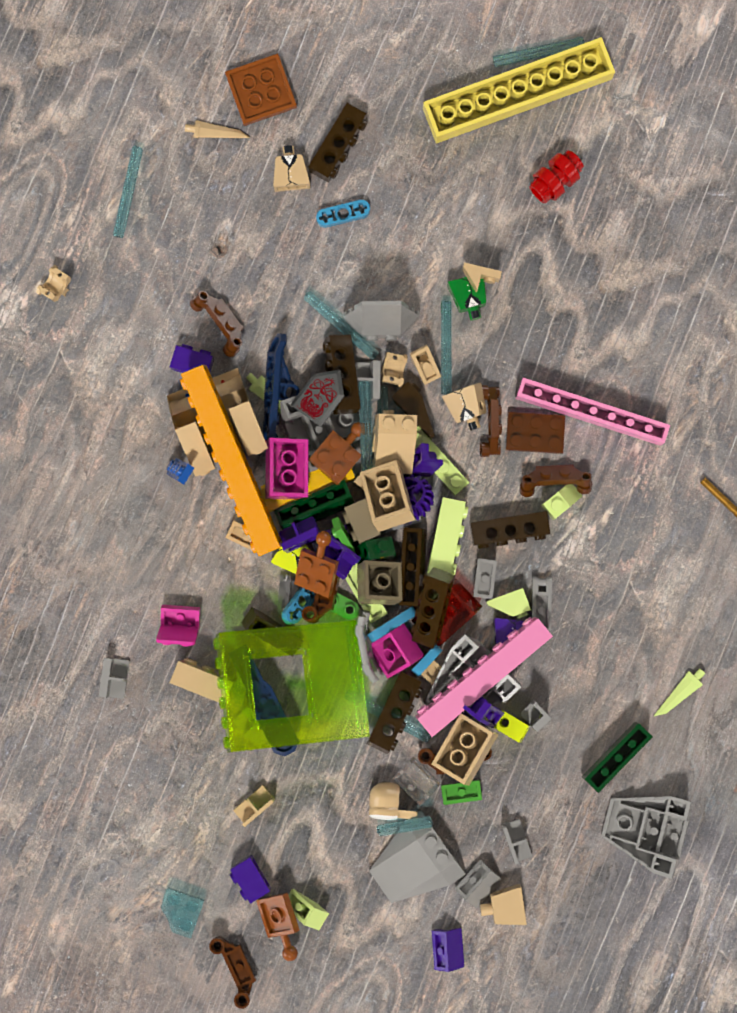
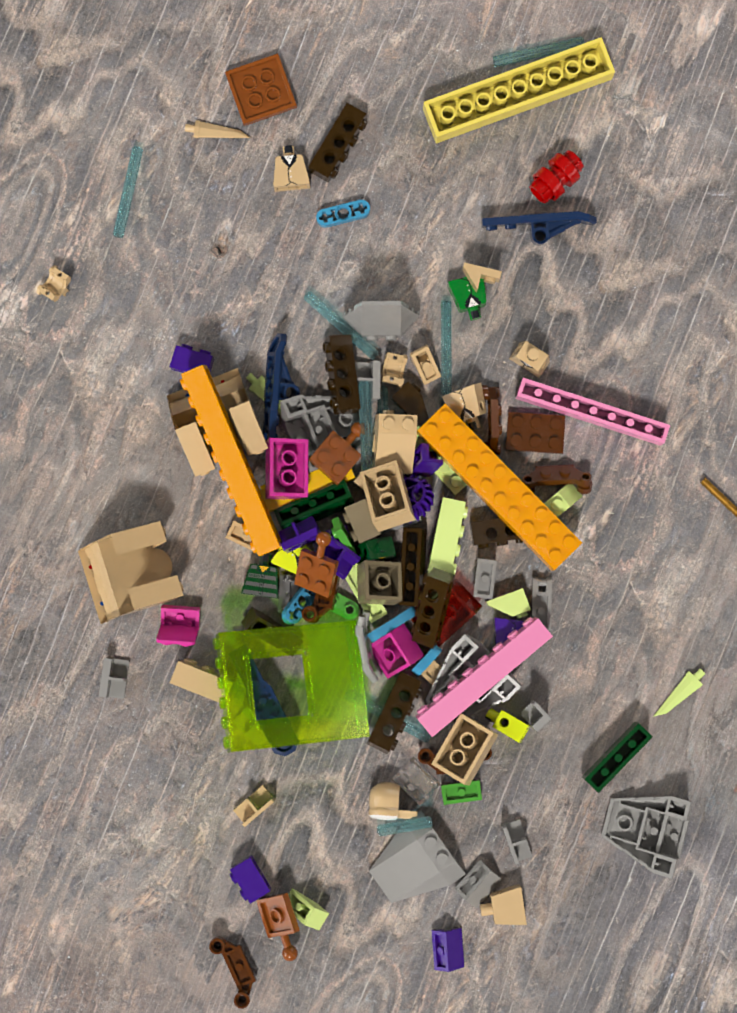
(128, 572): none -> tan piece
(179, 470): blue plate -> none
(181, 911): clear light blue plate -> none
(223, 318): reddish brown plate -> none
(262, 579): none -> torso
(320, 396): dark grey tile -> none
(485, 712): dark purple panel -> none
(499, 487): none -> light orange brick
(530, 358): none -> tan torso
(548, 223): none -> dark blue piece

